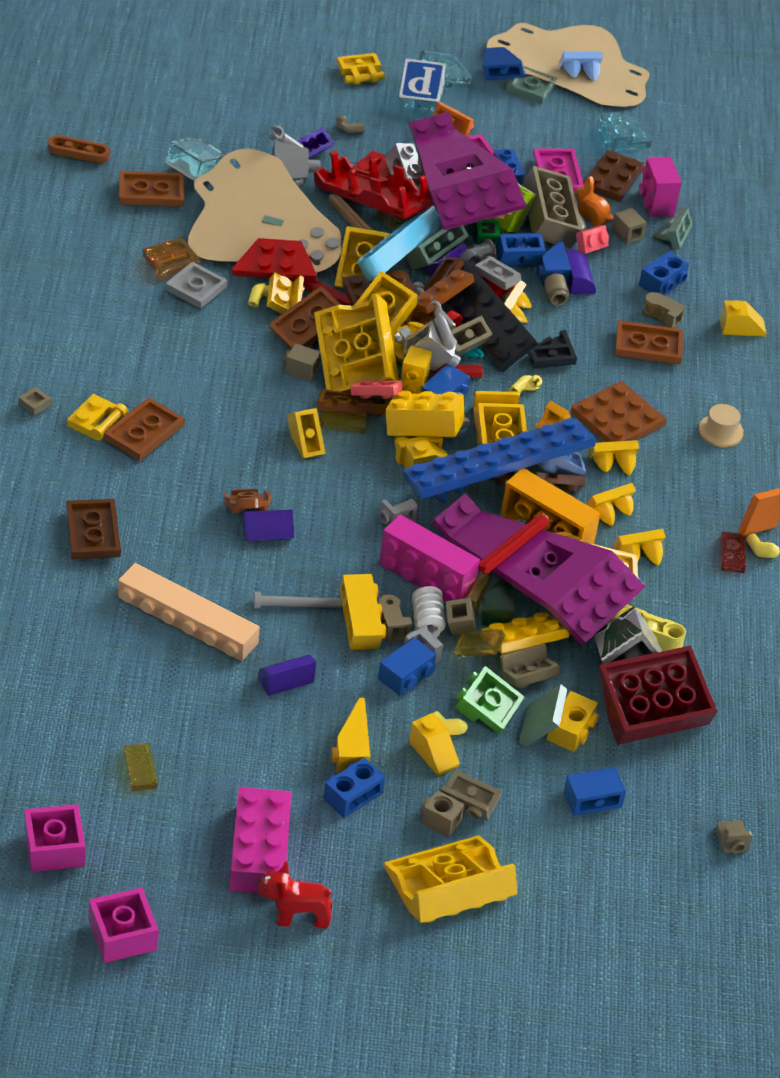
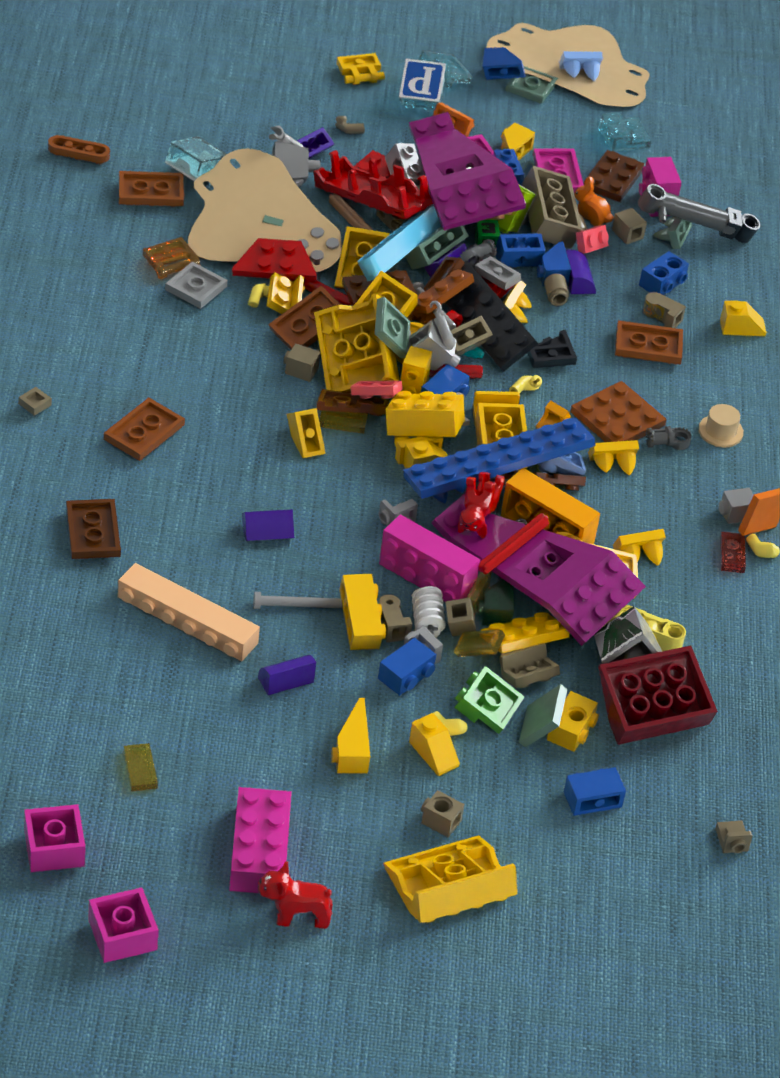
(92, 412): yellow plate -> none
(247, 498): dark orange plate -> none
(353, 787): blue brick -> none
(392, 327): none -> sand green tile
(477, 796): dark tan bracket -> none
(479, 503): none -> red animal
(518, 138): none -> yellow slope
(604, 502): yellow tile -> none
(668, 436): none -> dark grey connector
(728, 222): none -> dark grey piece
(735, 504): none -> light grey brick

